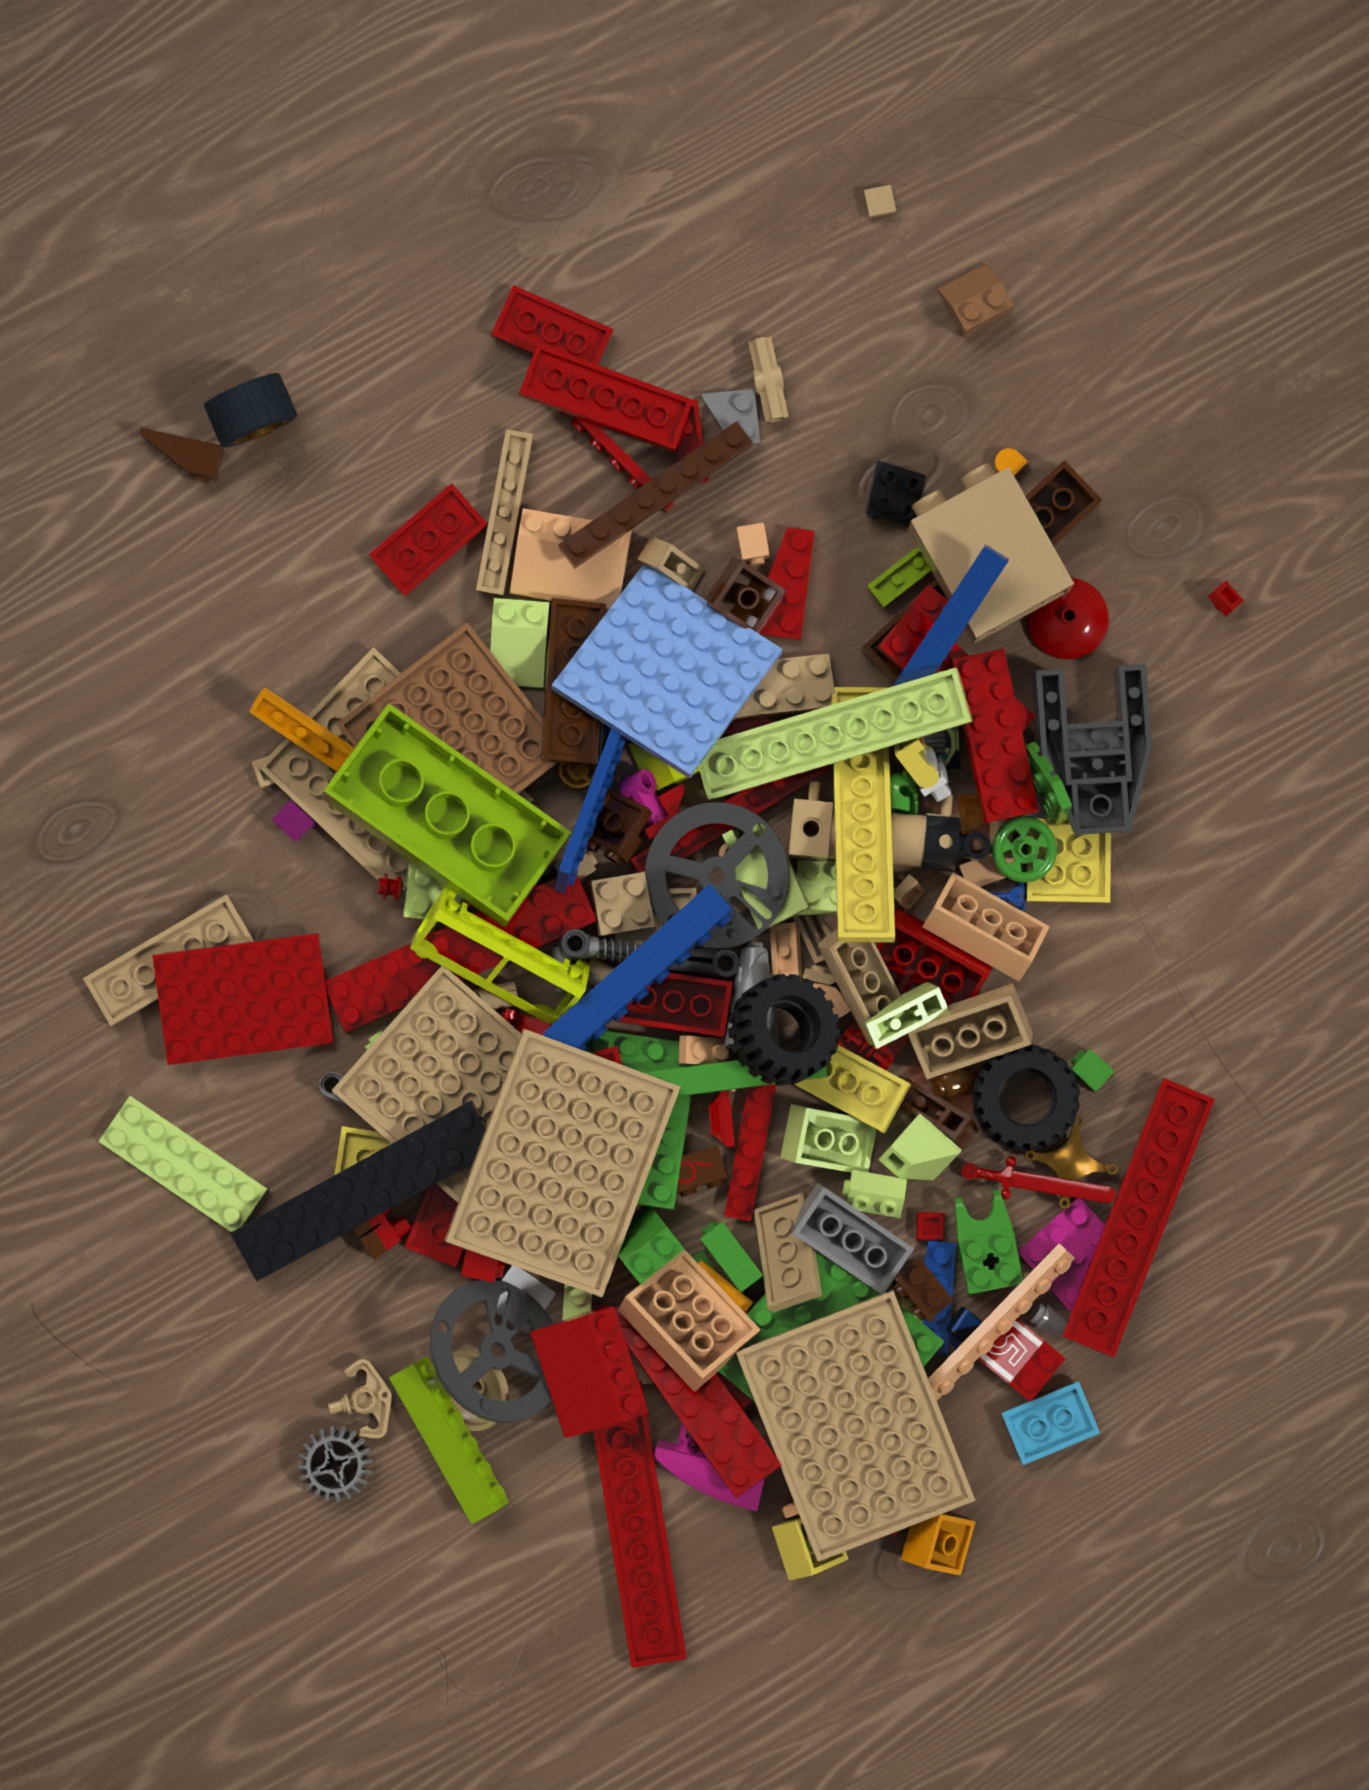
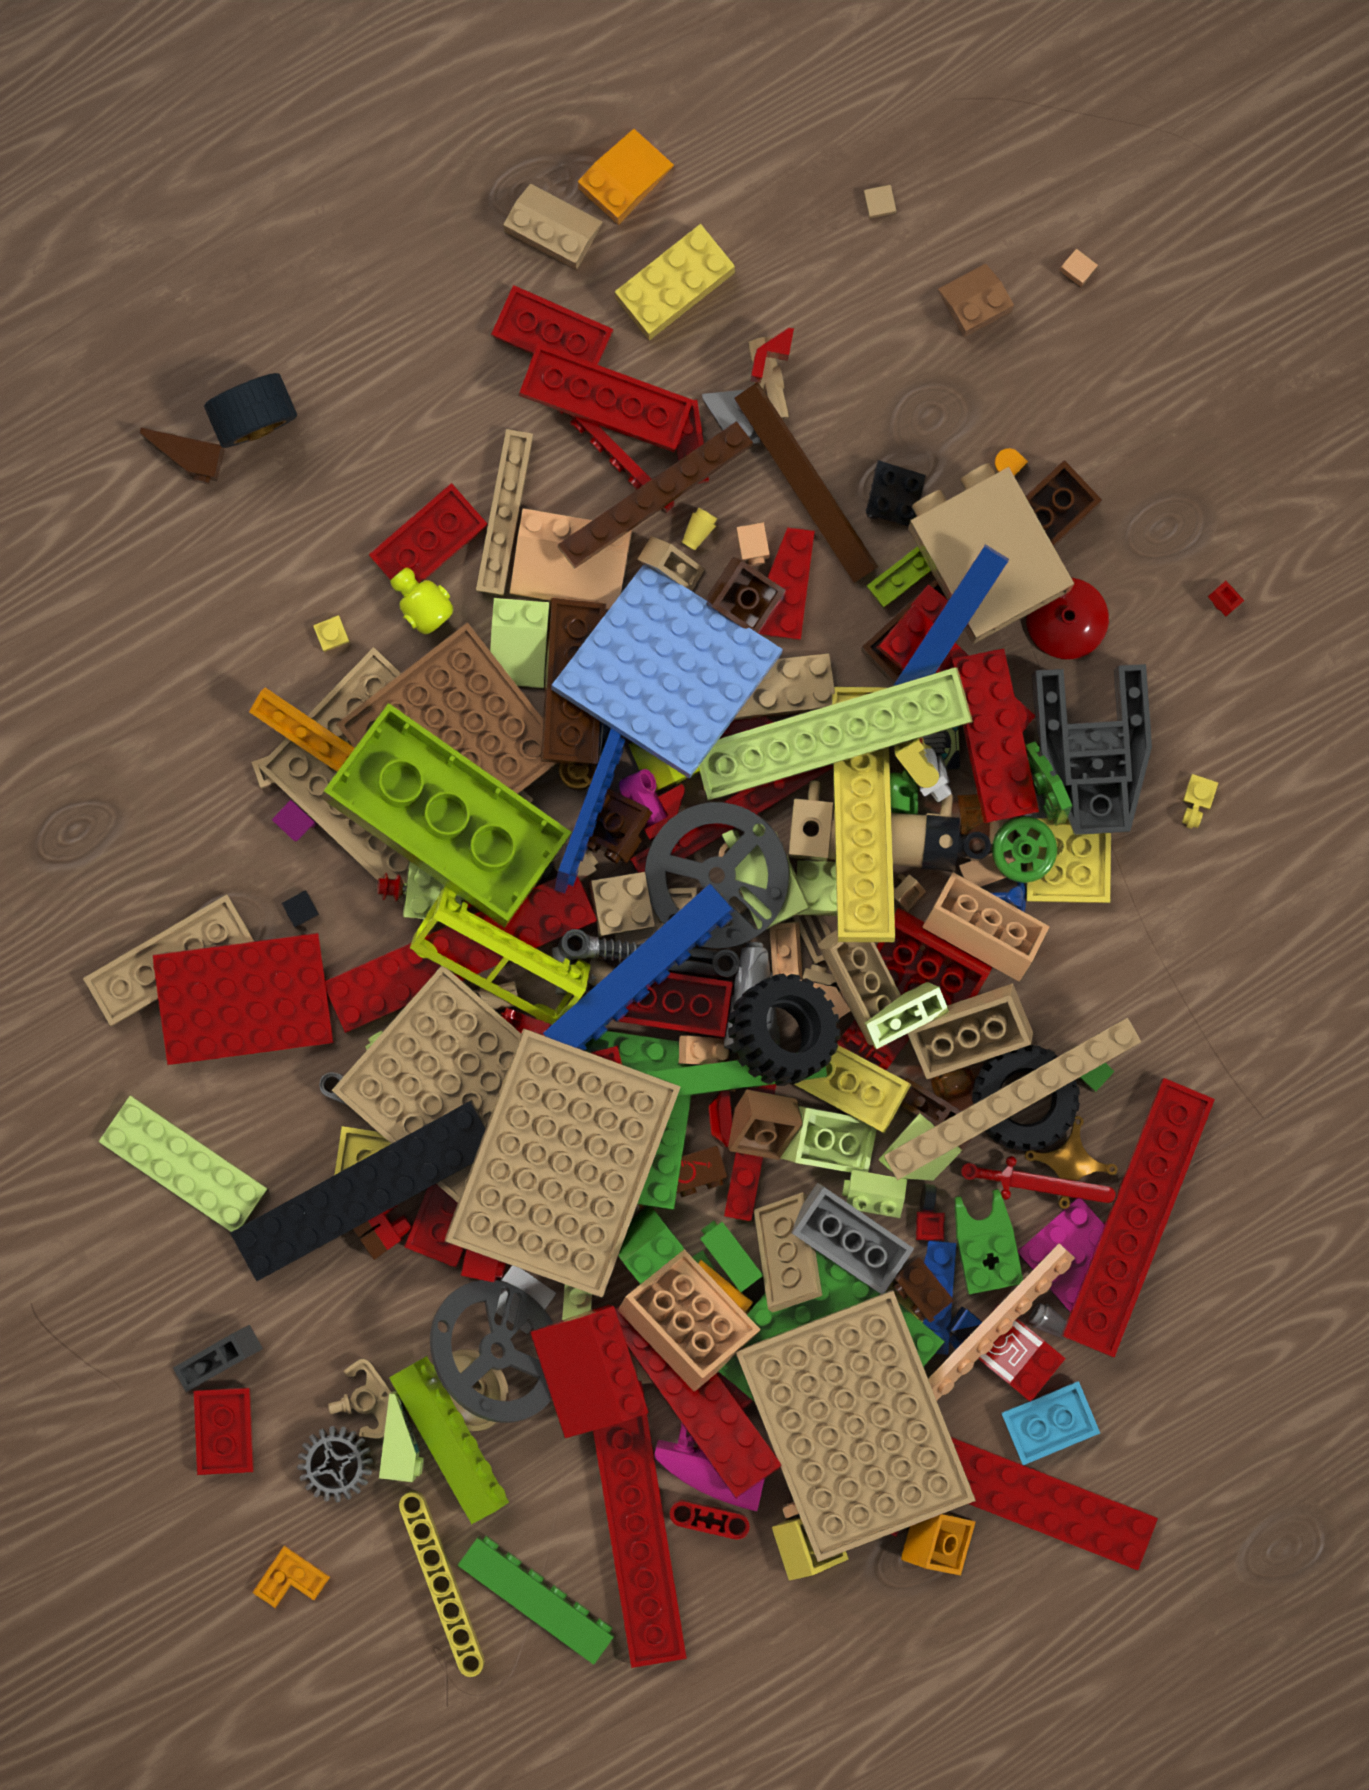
(217, 1358): none -> dark grey slope
(223, 1431): none -> red plate
(290, 1570): none -> light orange tile
(300, 909): none -> black tile
(331, 633): none -> light yellow plate
(400, 1449): none -> yellowish green slope
(424, 603): none -> neon yellow piece
(441, 1598): none -> light yellow beam
(536, 1599): none -> bright green brick
(552, 226): none -> tan slope
(624, 176): none -> light orange slope
(674, 282): none -> light yellow brick
(699, 528): none -> light yellow cone
(701, 1524): none -> red beam
(764, 1124): none -> medium nougat slope
(775, 348): none -> red slope
(806, 482): none -> reddish brown tile
(928, 1198): none -> black tile
(1012, 1098): none -> tan plate
(1056, 1506): none -> red plate
(1078, 267): none -> light nougat slope
(1201, 794): none -> light yellow plate

